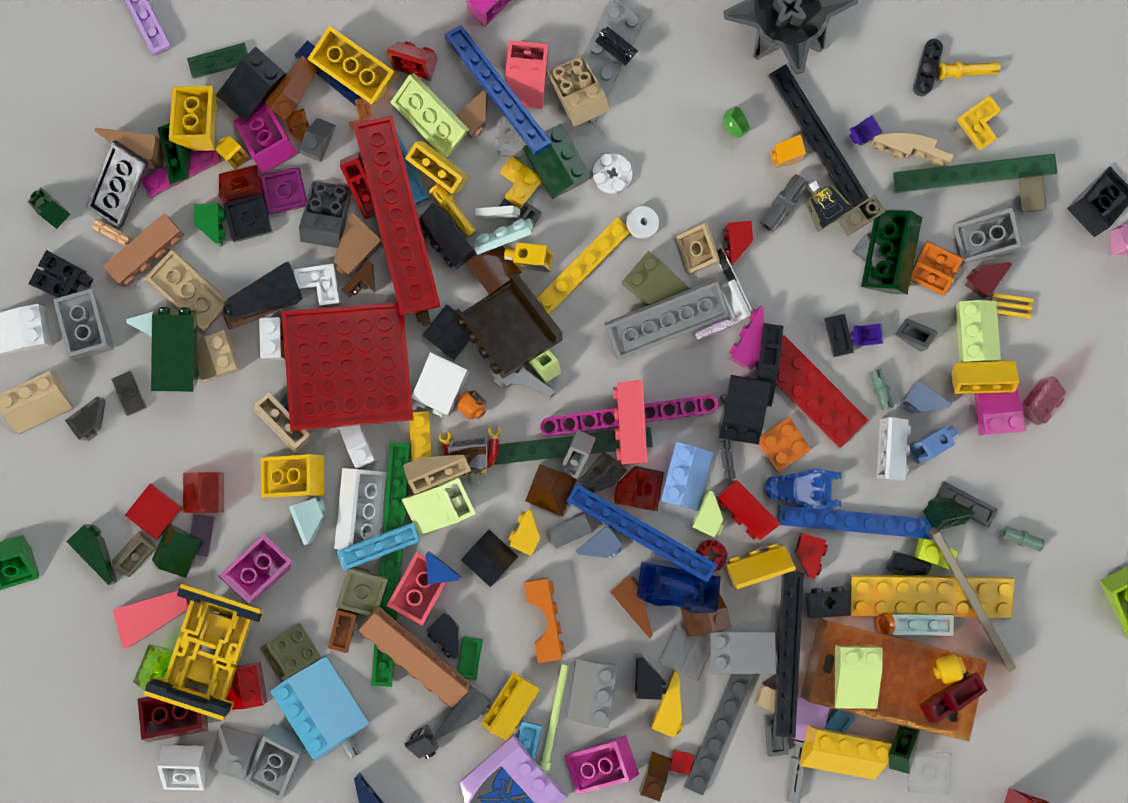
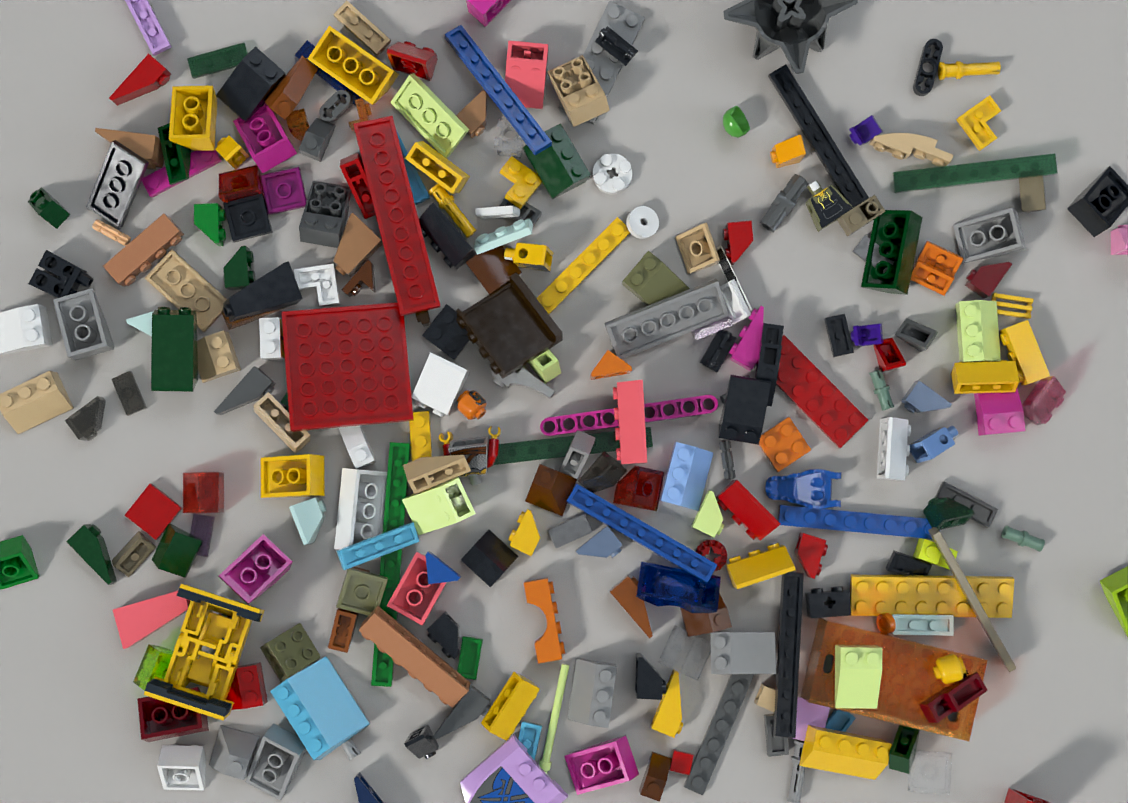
(143, 79): none -> red slope
(238, 270): none -> dark green slope
(249, 390): none -> dark grey slope
(333, 102): none -> dark grey beam
(362, 28): none -> tan plate
(610, 366): none -> orange slope
(718, 350): none -> black hinge
(889, 355): none -> red slope
(1025, 351): none -> yellow brick

